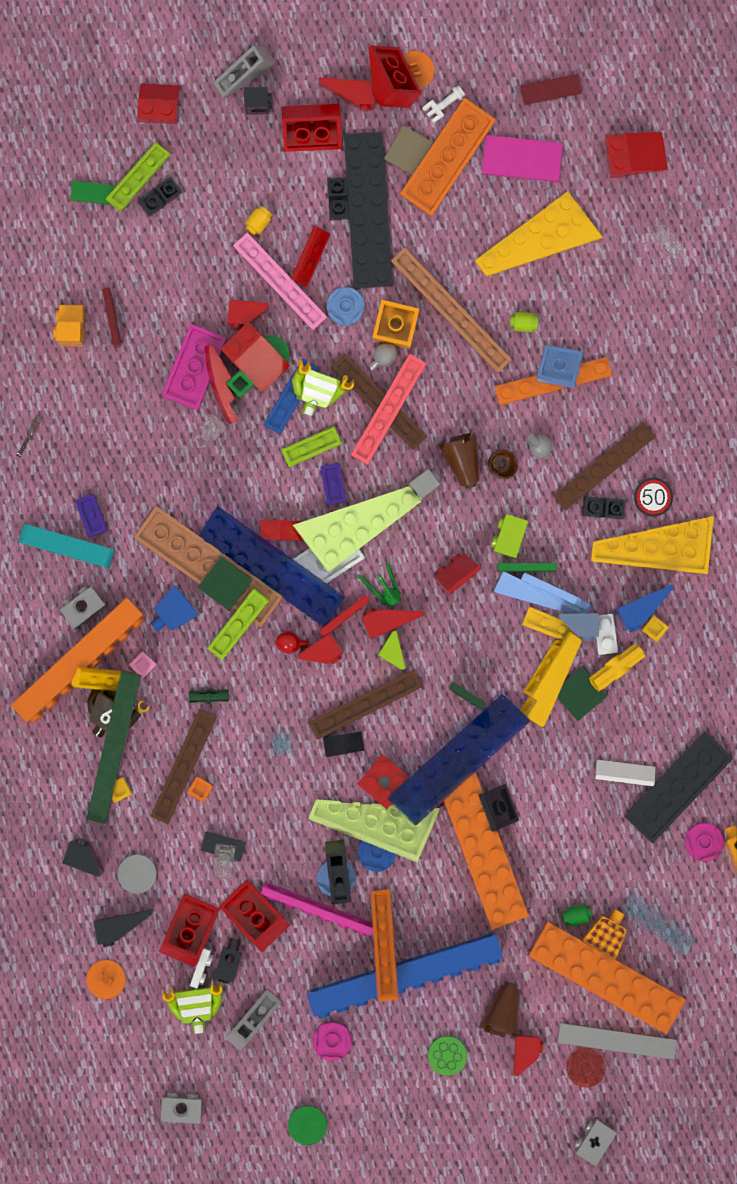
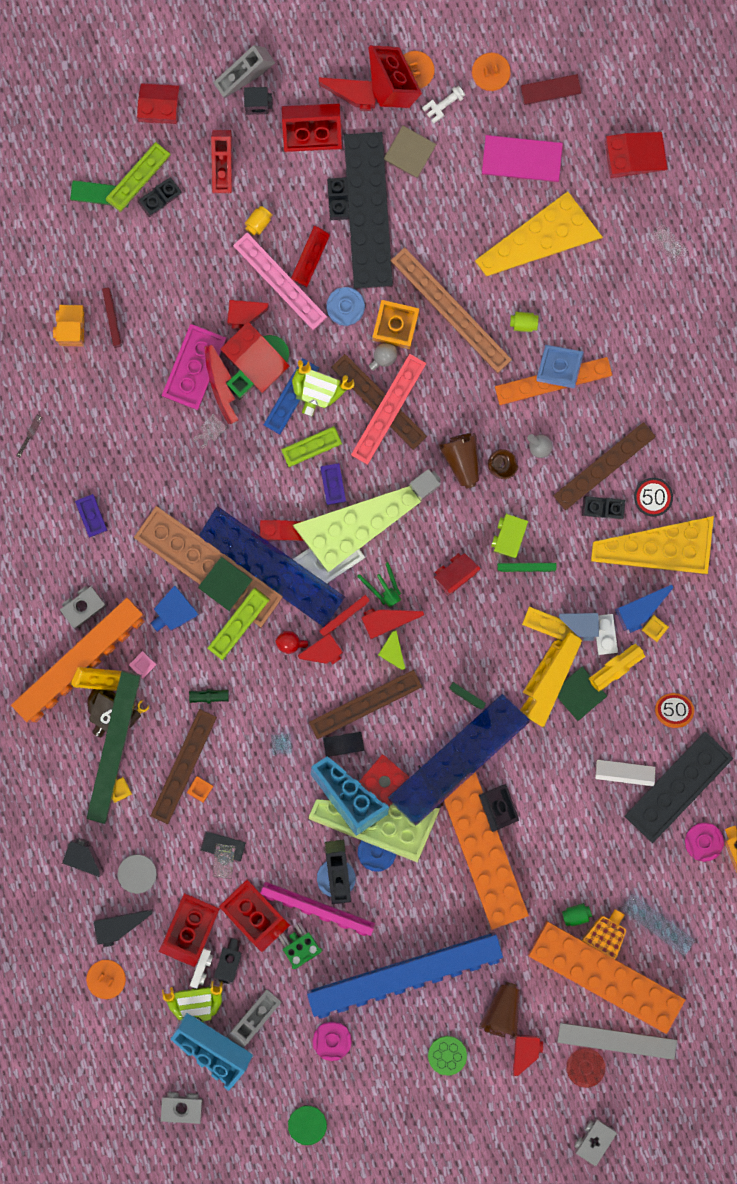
(66, 545): teal beam -> none
(212, 1050): none -> dark azure wedge
(221, 161): none -> red slope
(300, 956): none -> green piece
(351, 800): none -> dark azure wedge
(384, 945): orange plate -> none
(447, 157): orange plate -> none
(491, 71): none -> orange piece
(540, 593): light blue wedge -> none
(674, 710): none -> piece

